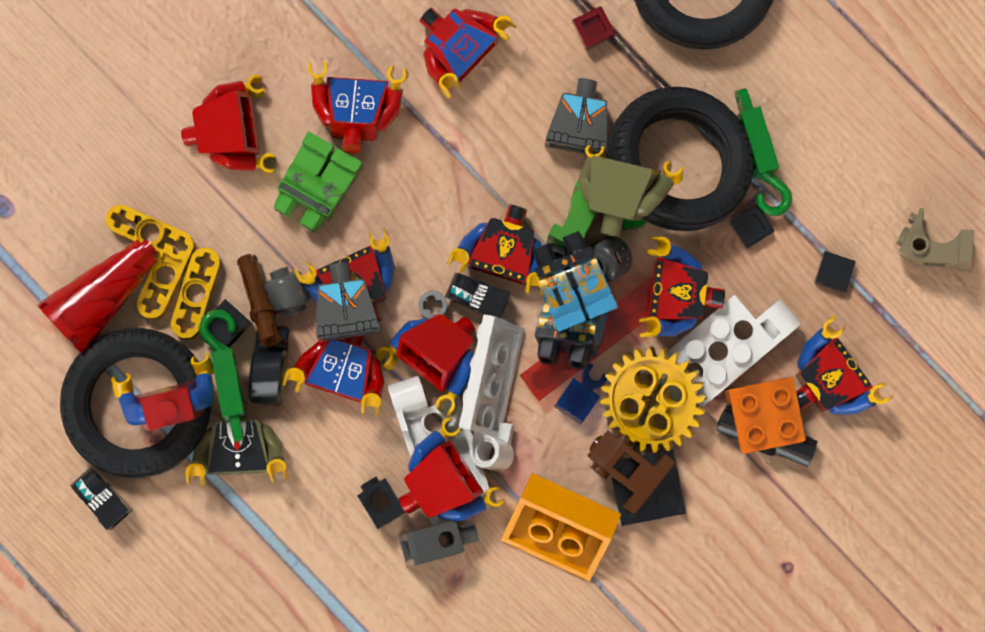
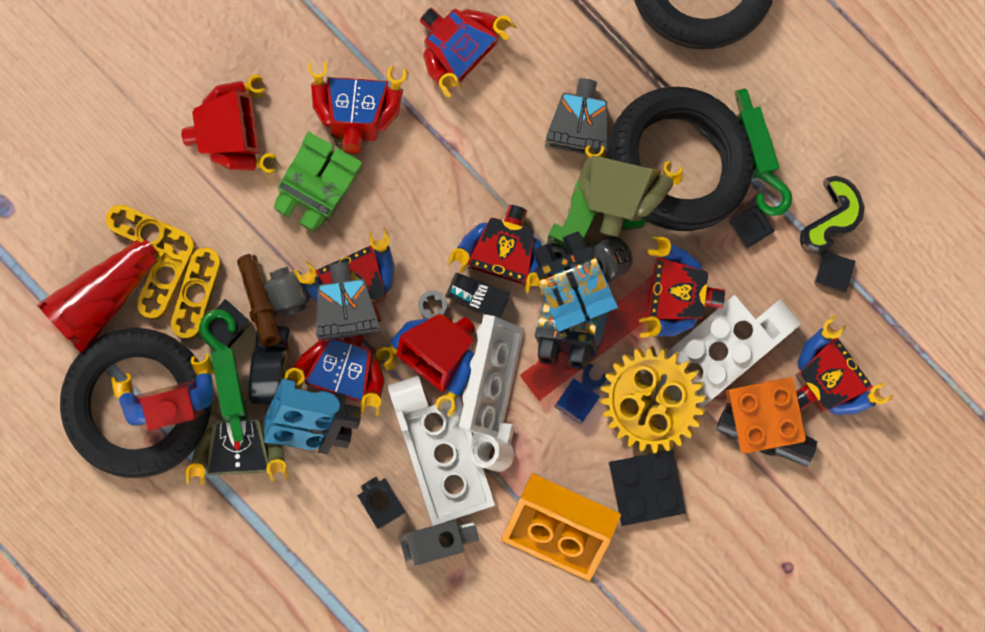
(101, 499): black leg -> none
(309, 419): none -> dark azure hips
(442, 481): red torso -> none
(593, 28): dark red plate -> none
(606, 452): reddish brown tile -> none
(840, 222): none -> black animal
(953, 254): dark tan tile -> none

